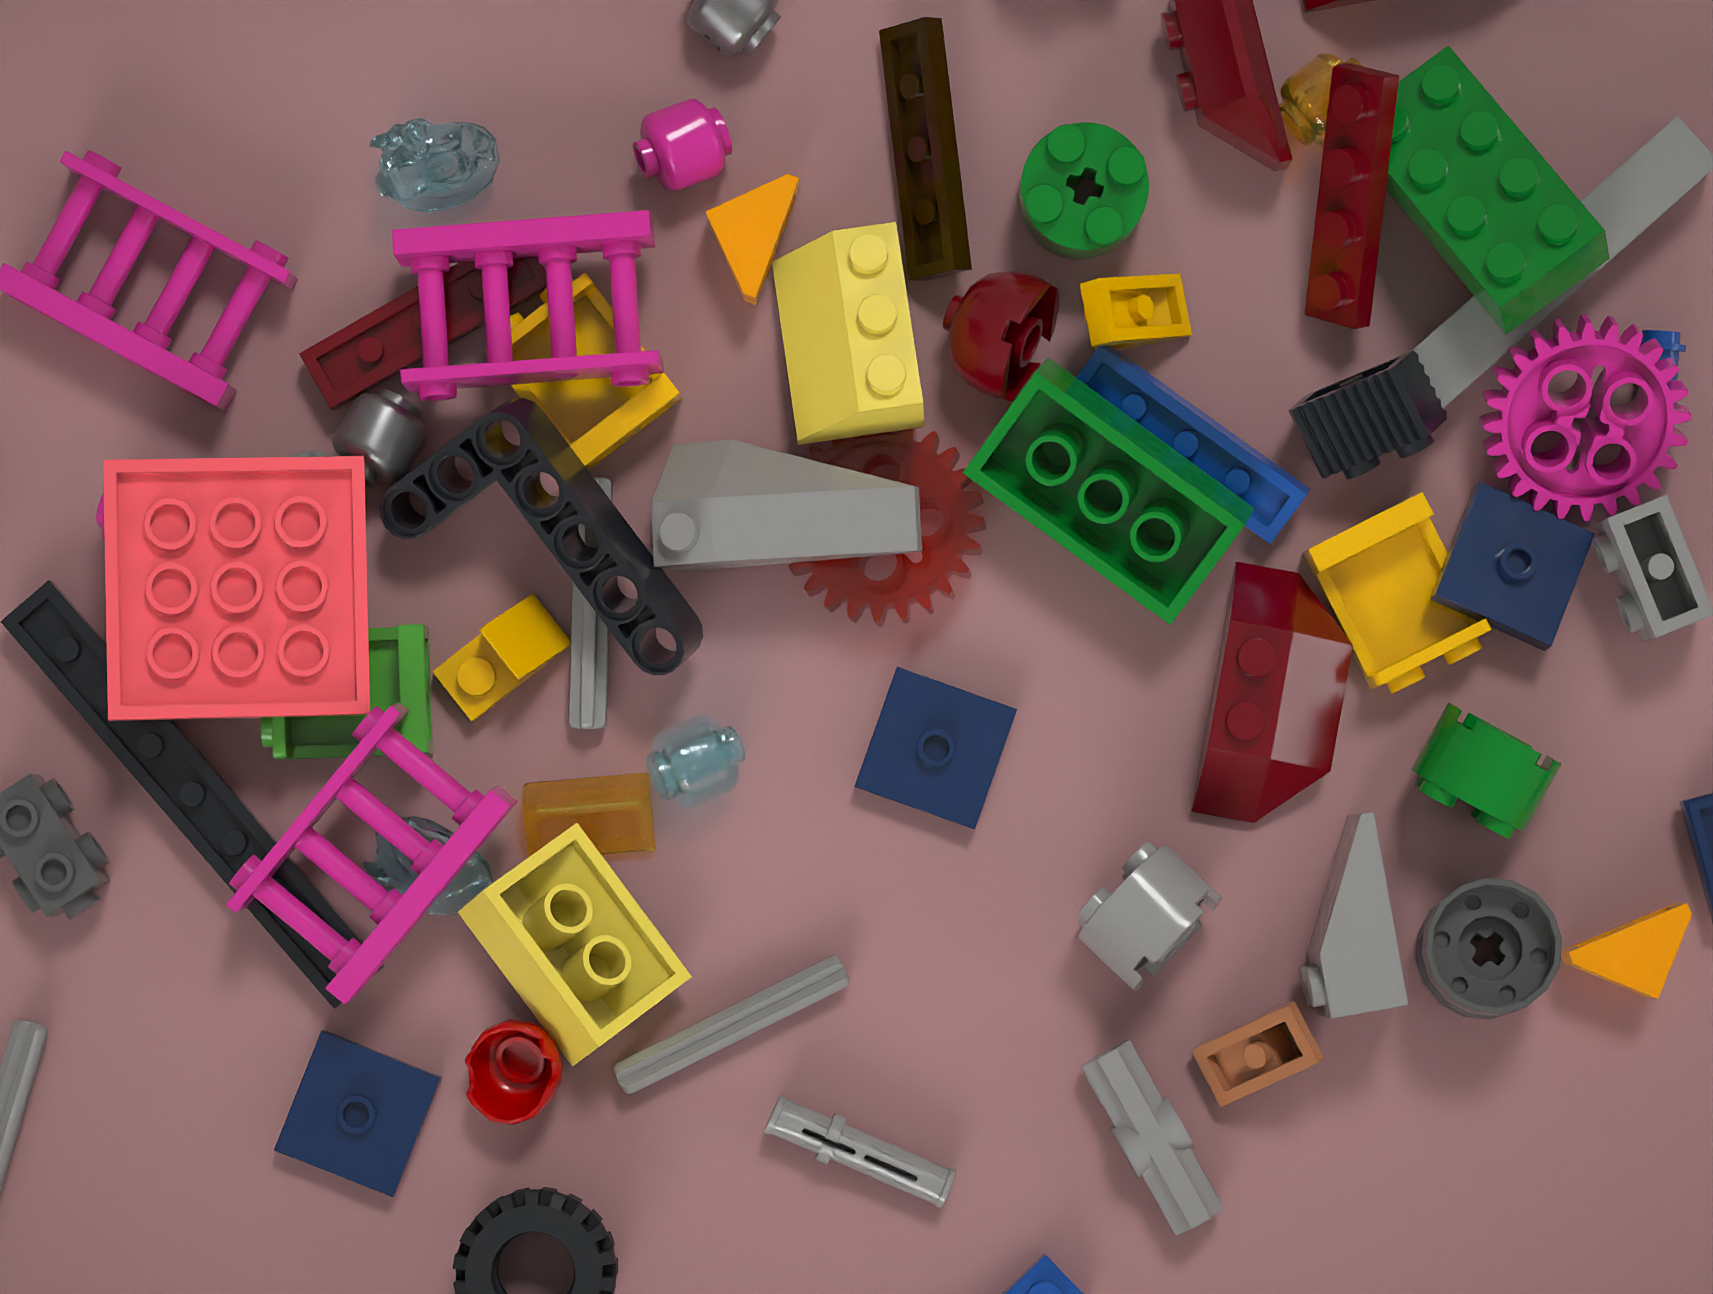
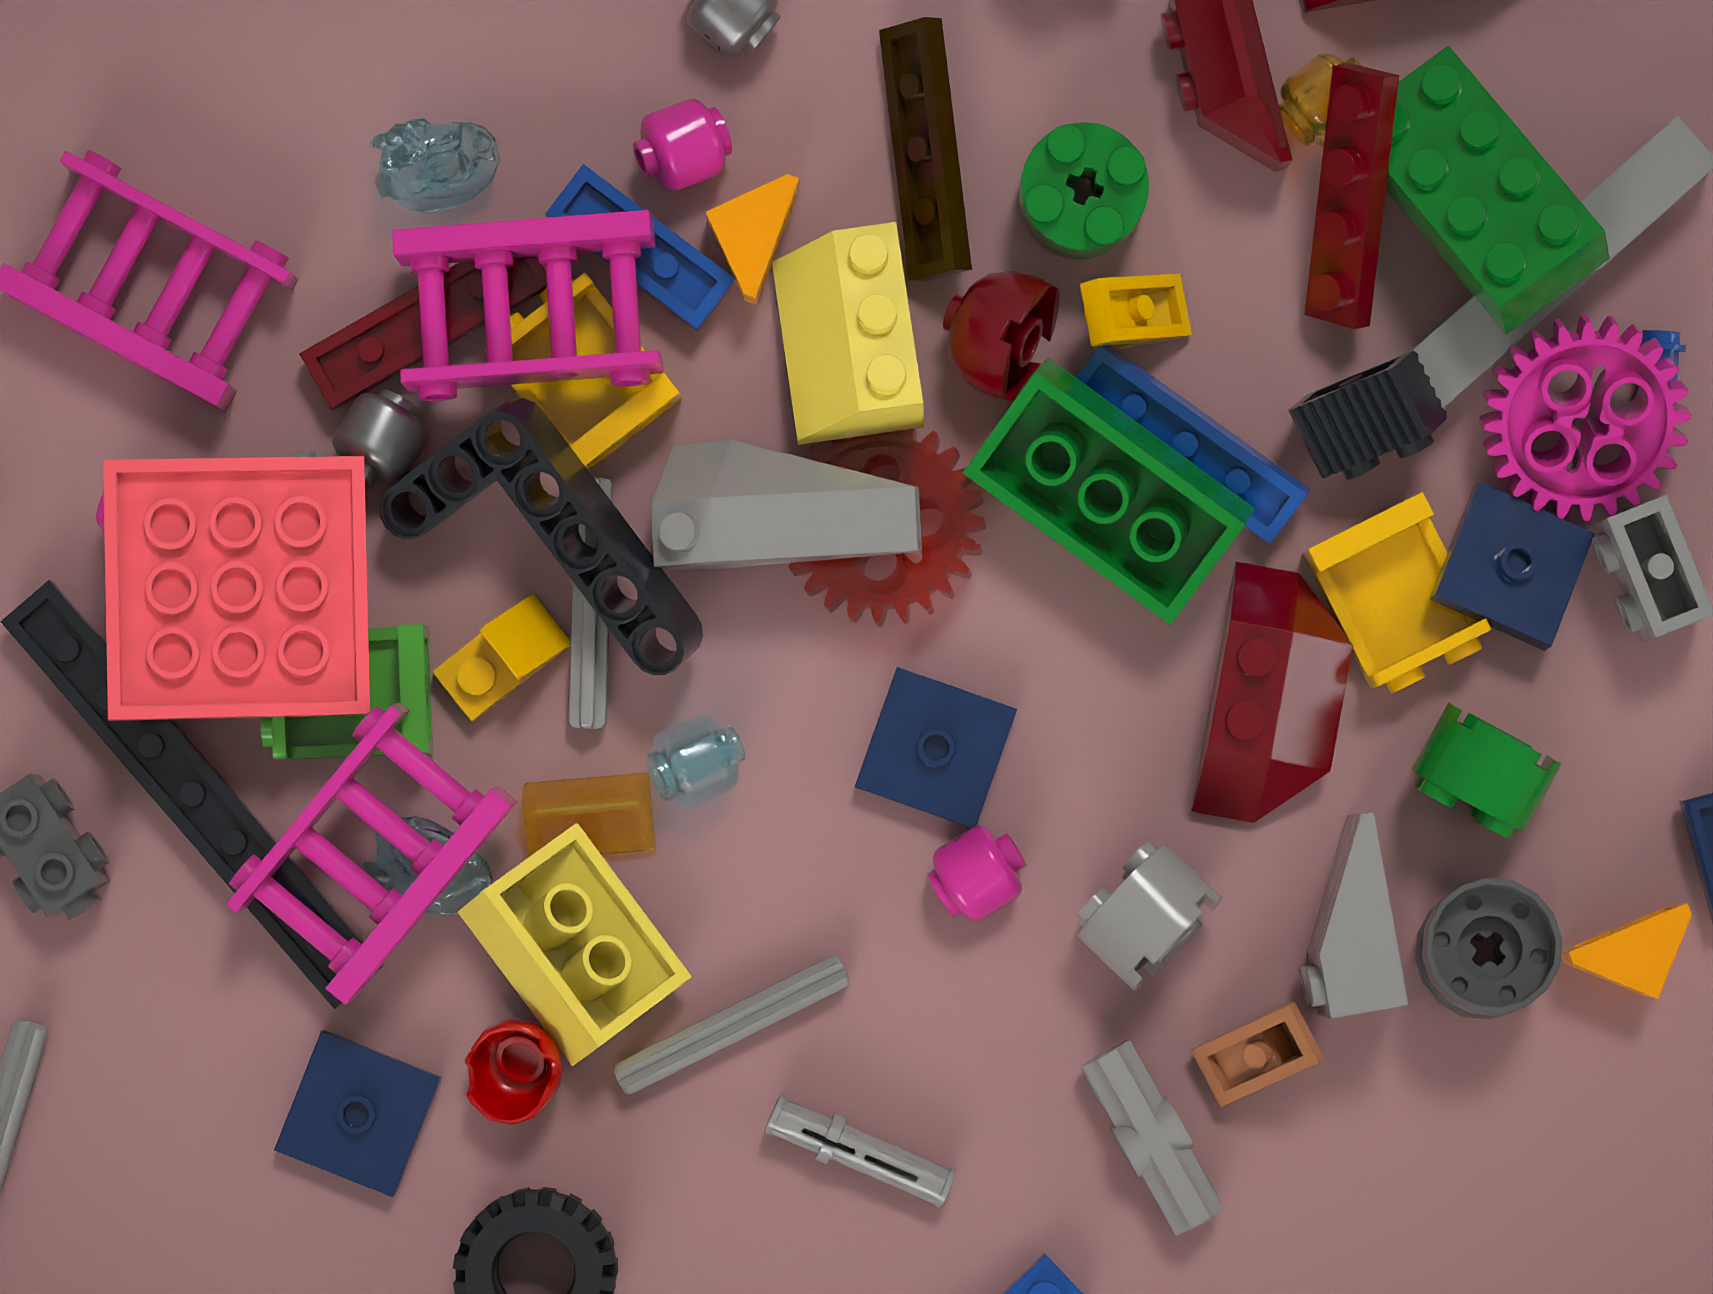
(671, 272): none -> blue plate
(977, 873): none -> dark pink head

